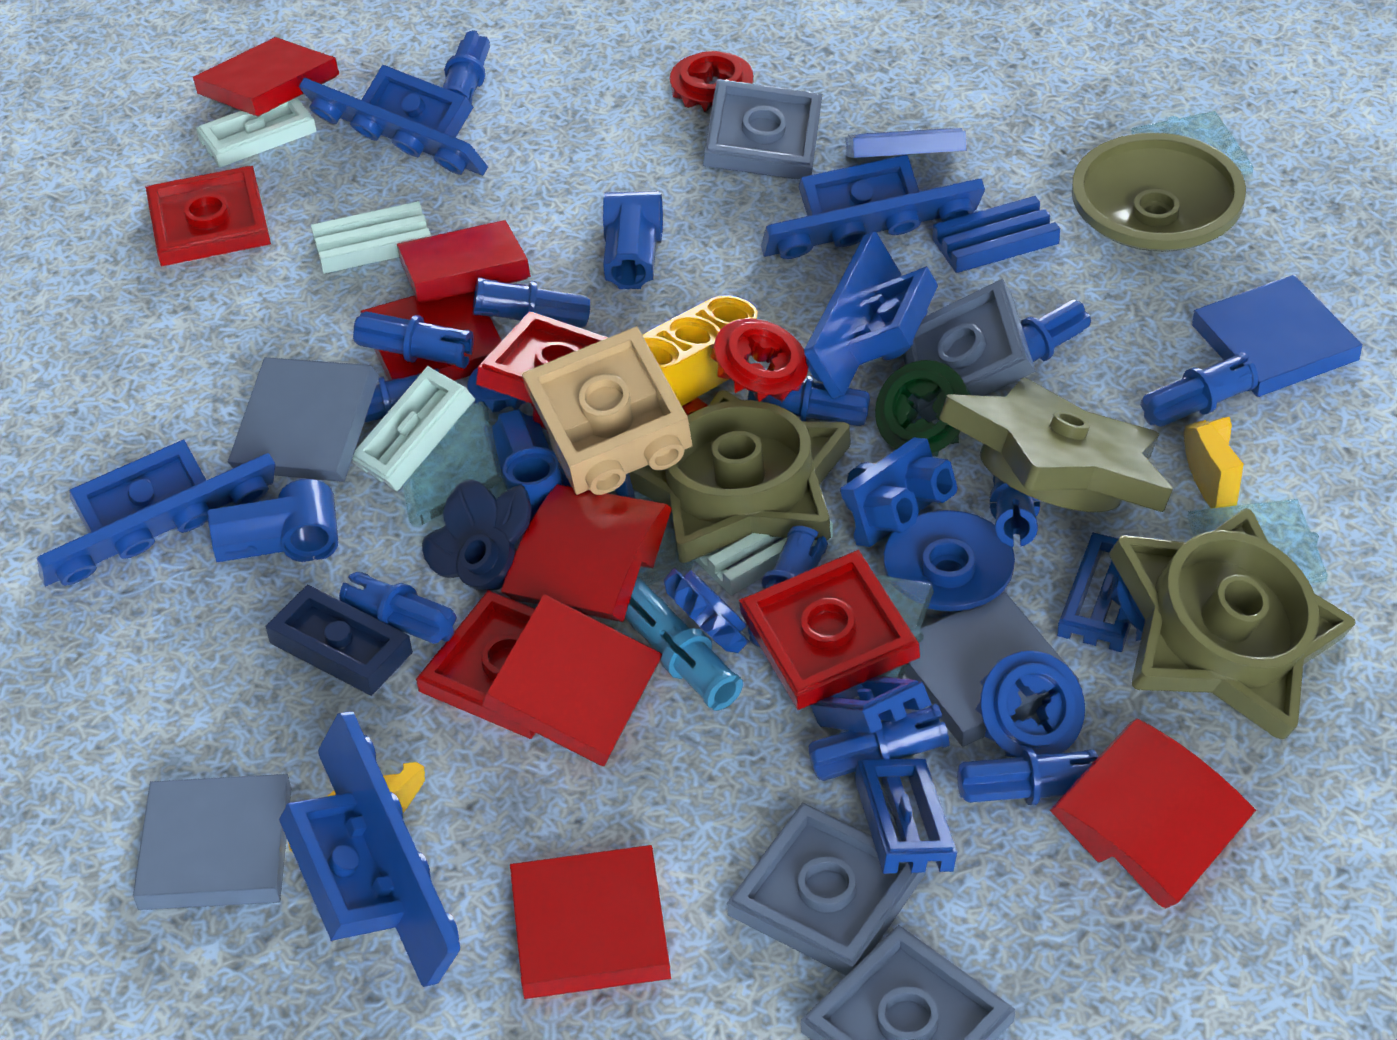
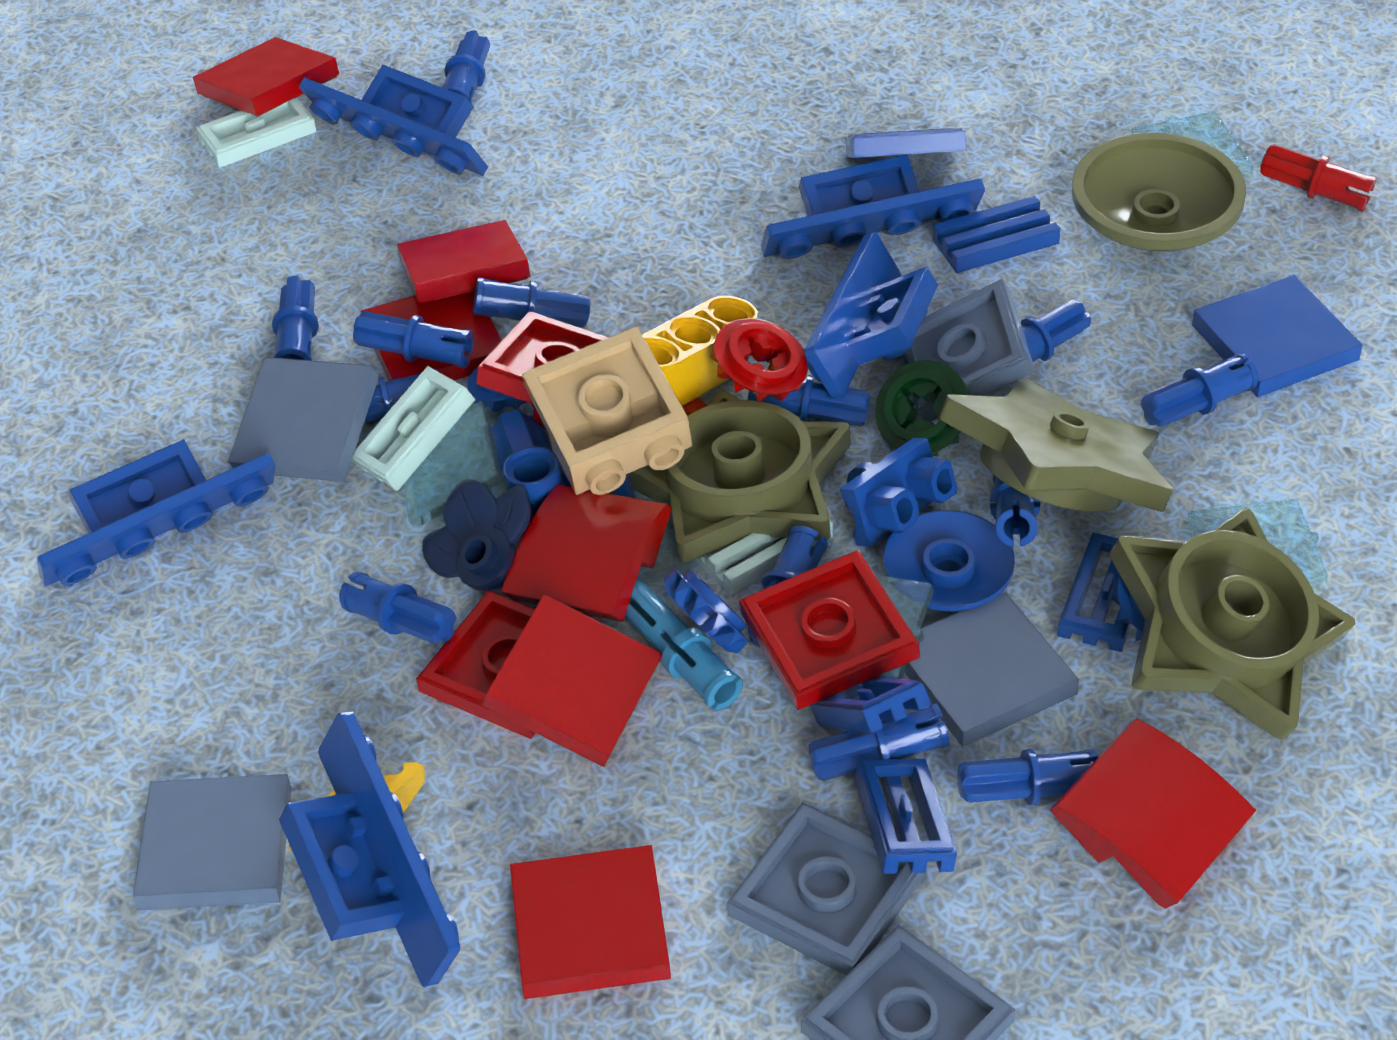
(207, 215): red tile -> none
(295, 320): none -> blue axle
(296, 523): blue piece -> none
(339, 639): dark blue plate -> none
(367, 236): light aqua tile -> none
(631, 231): blue piece -> none
(692, 76): red gear -> none
(762, 130): sand blue tile -> none
(1059, 715): blue gear -> none
(1213, 462): yellow slope -> none
(1317, 176): none -> red axle

